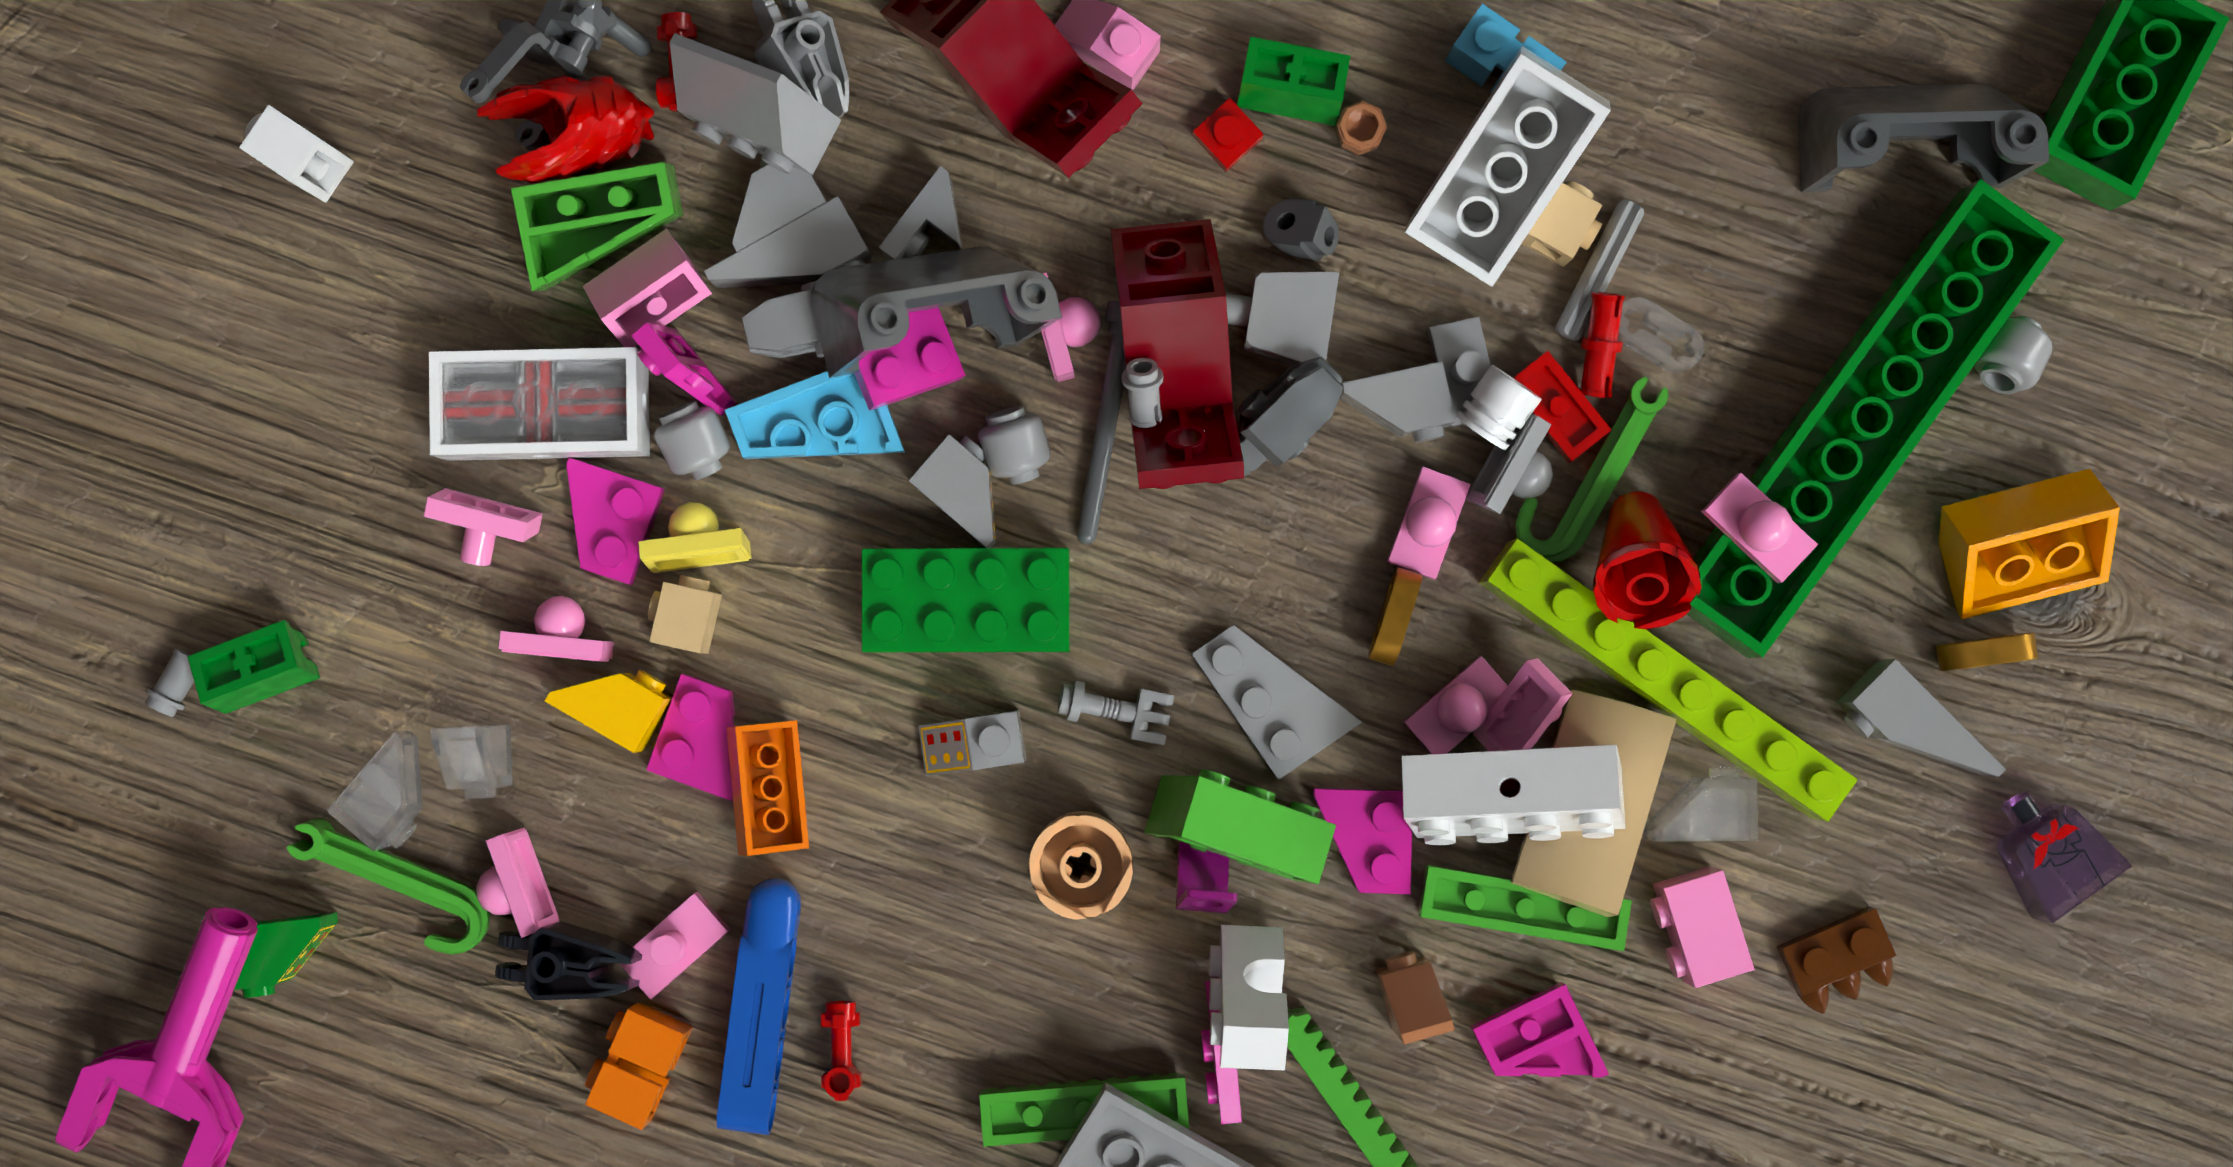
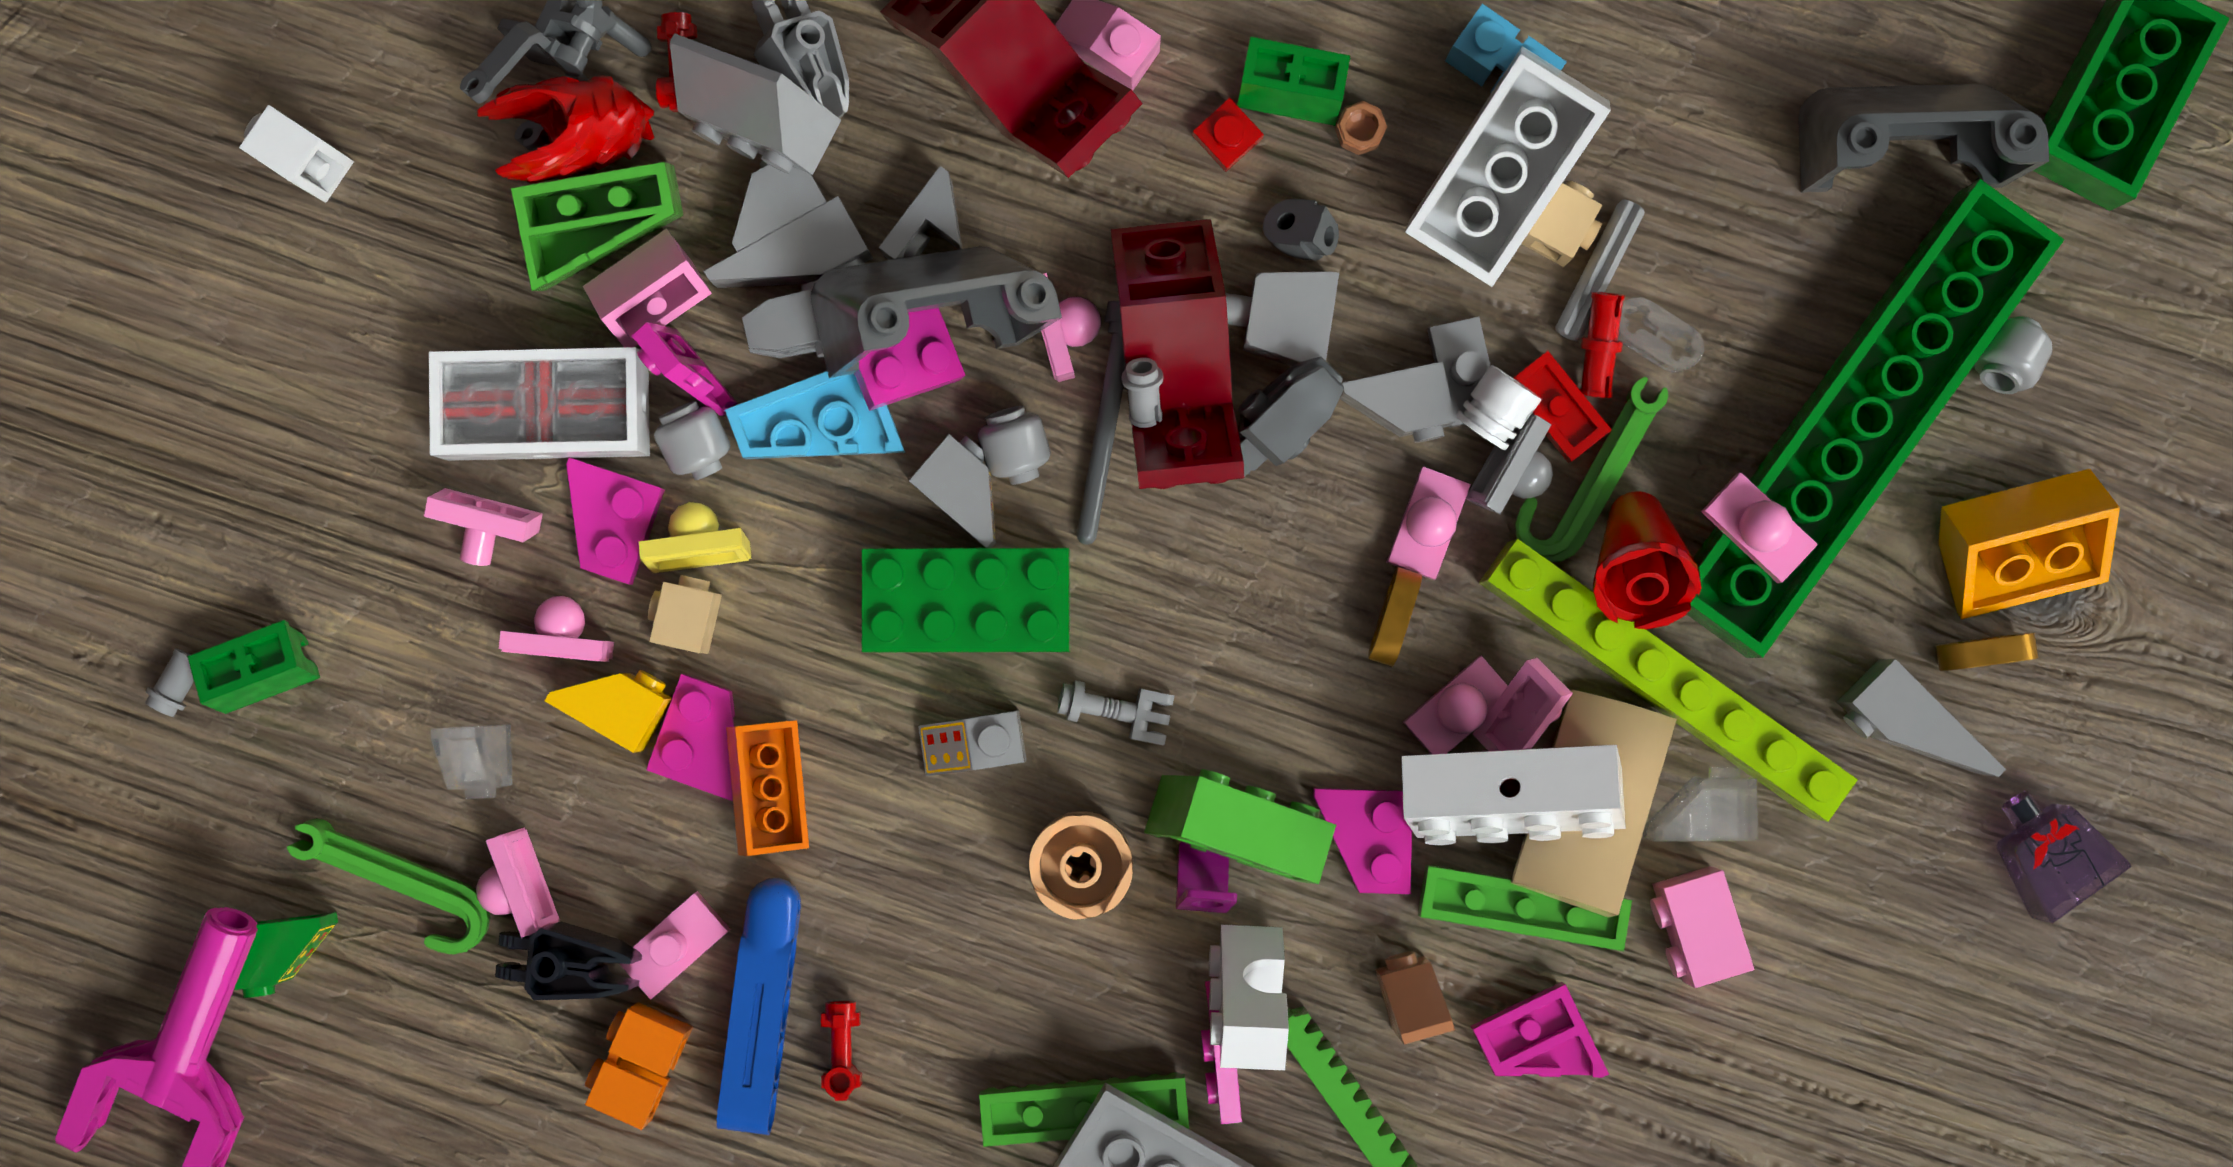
(384, 795): clear slope -> none
(1272, 702): light grey wing -> none
(1837, 956): reddish brown plate -> none

